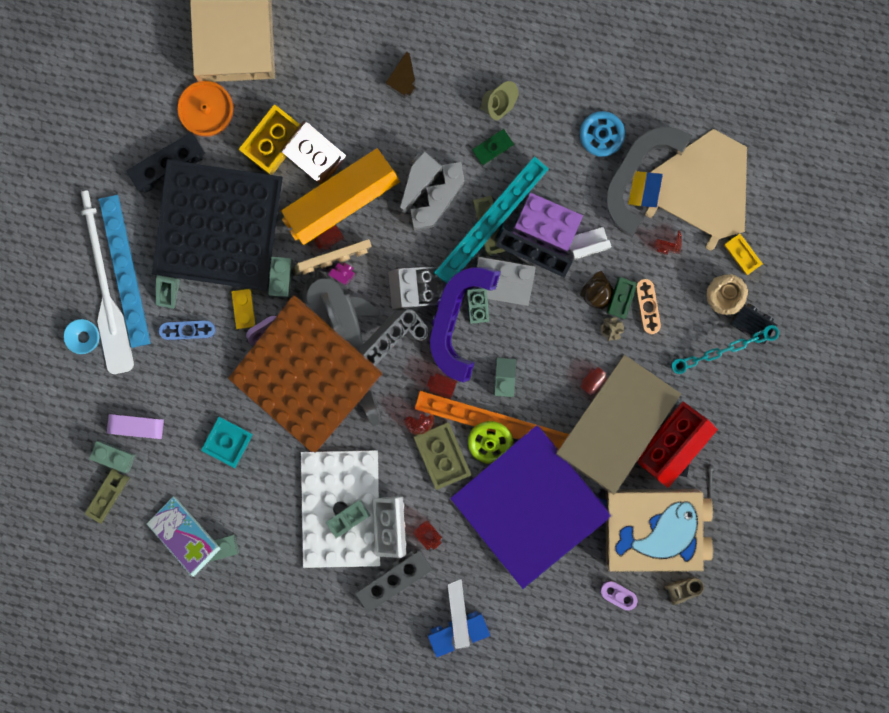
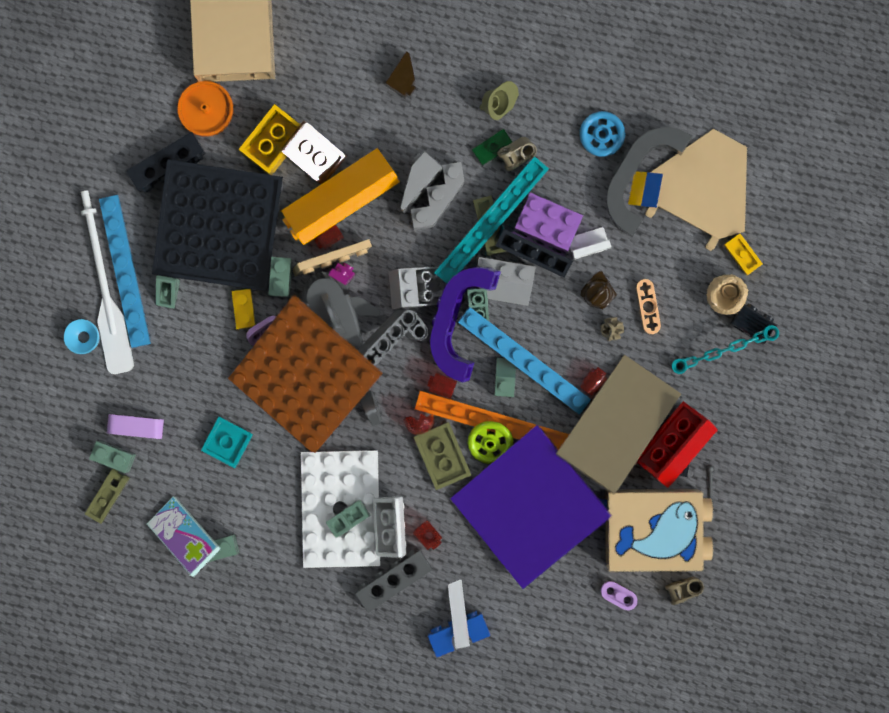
(172, 325): medium blue beam -> none
(516, 154): none -> dark tan piece
(524, 360): none -> dark azure plate
(621, 298): dark green plate -> none
(664, 247): clear red plate -> none

